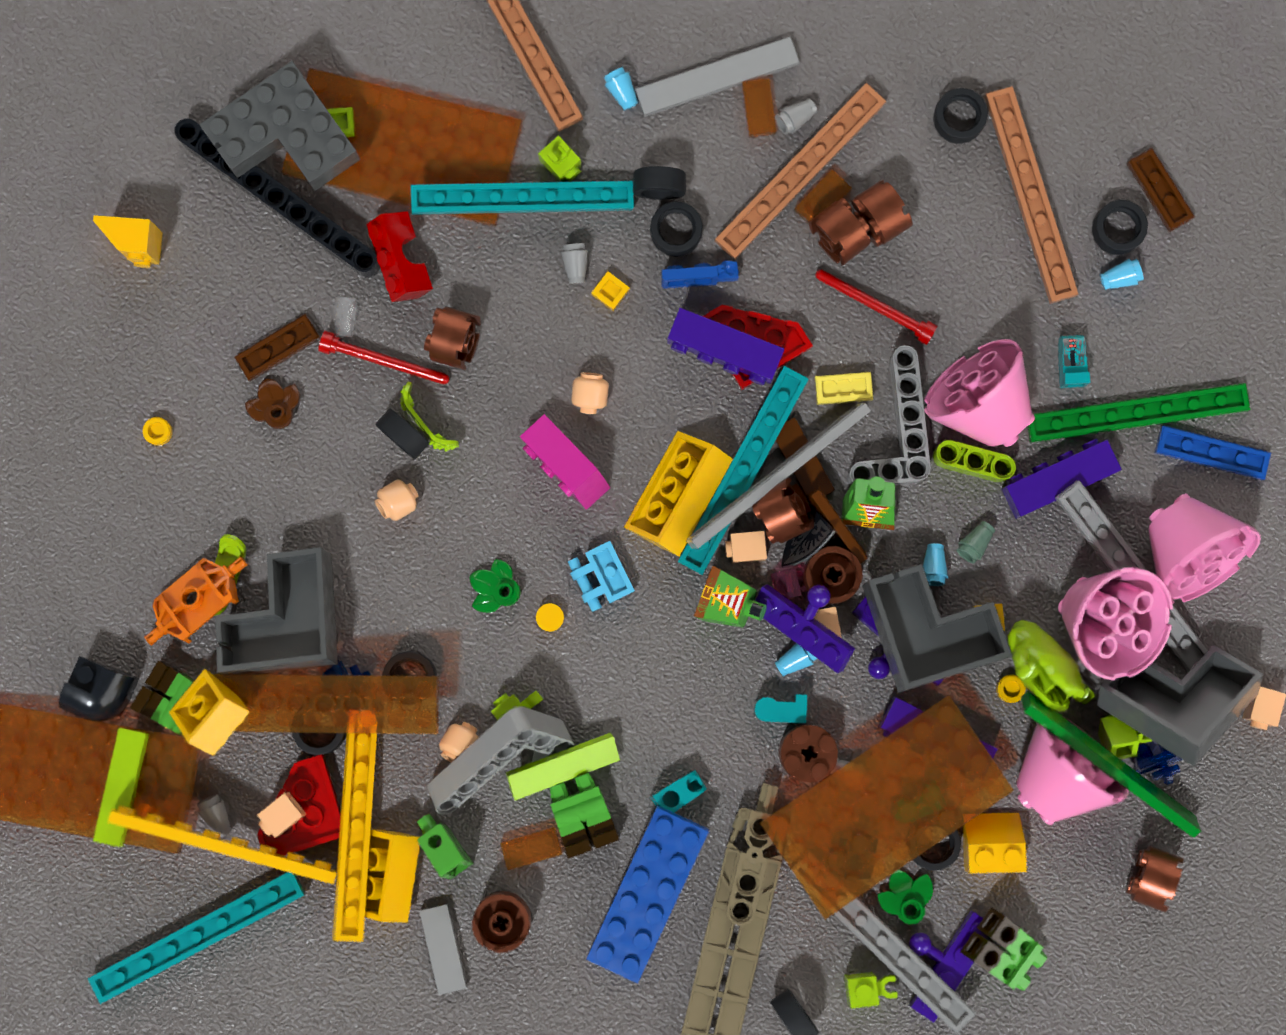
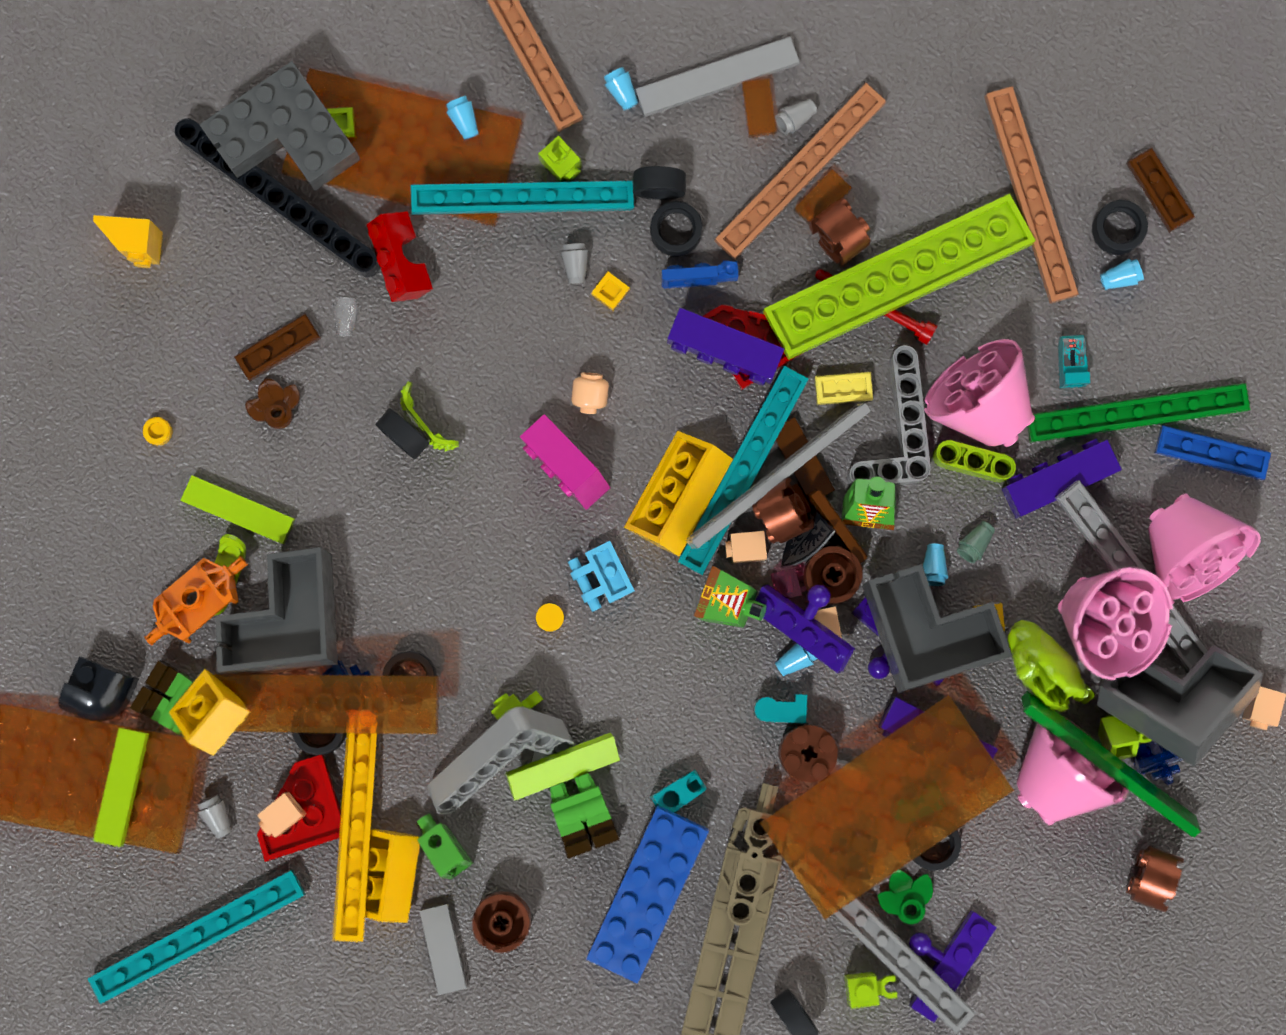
(211, 841): yellow plate -> none
(237, 509): none -> lime tile
(331, 344): red piece -> none
(396, 500): light nougat head -> none
(453, 337): copper brick -> none
(457, 740): light nougat head -> none
(463, 117): none -> medium azure cone
(490, 587): green plate -> none
(531, 848): clear orange tile -> none
(882, 211): copper brick -> none
(898, 276): none -> lime plate
(971, 98): black tyre -> none
(994, 844): yellow slope -> none
(1010, 688): yellow tile -> none
(1015, 953): hips -> none

